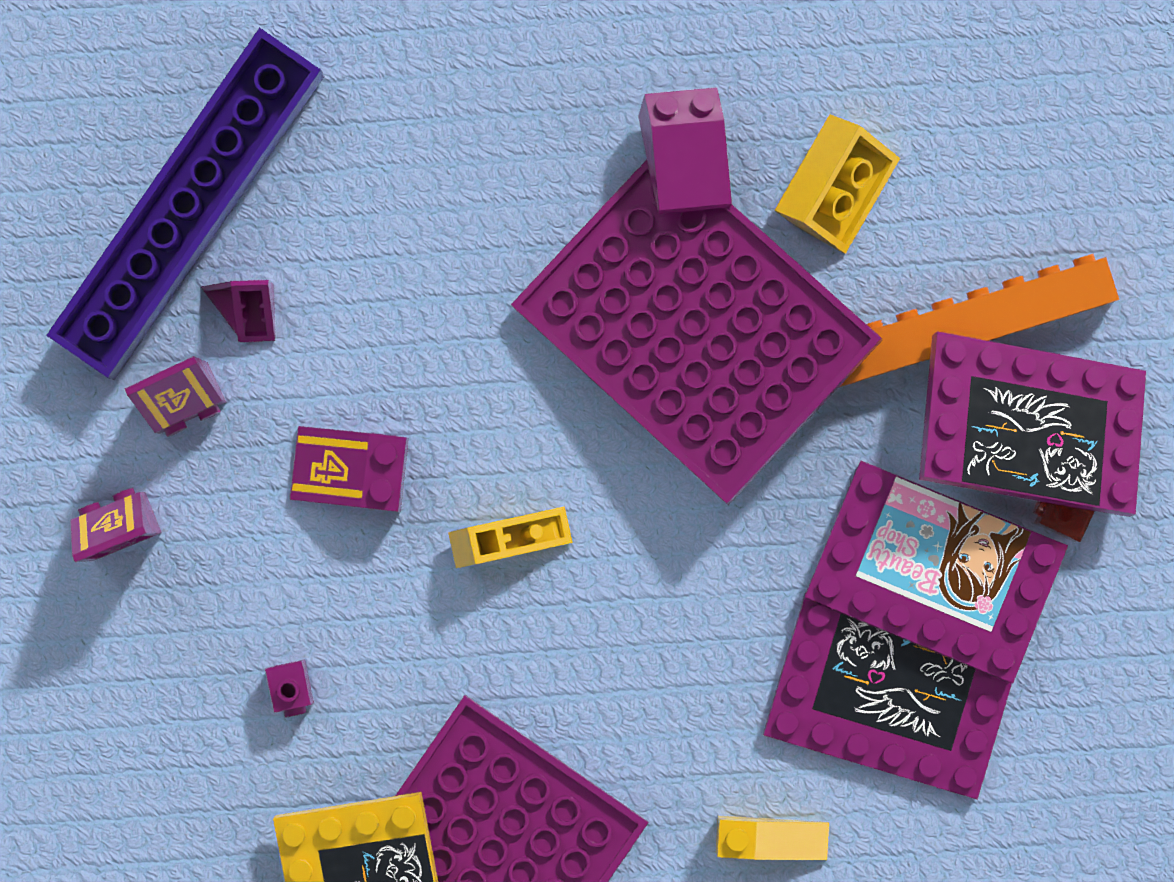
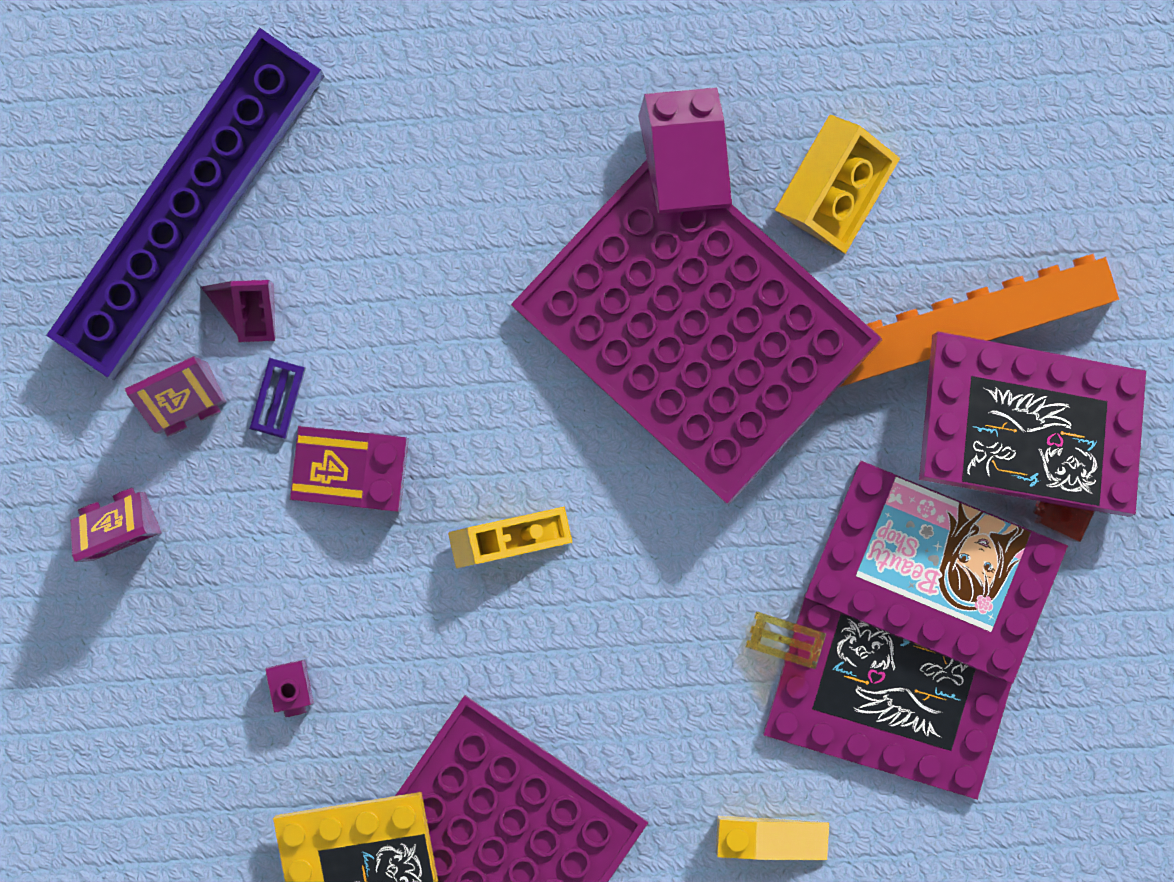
(291, 403): none -> dark purple tile
(758, 632): none -> clear yellow tile

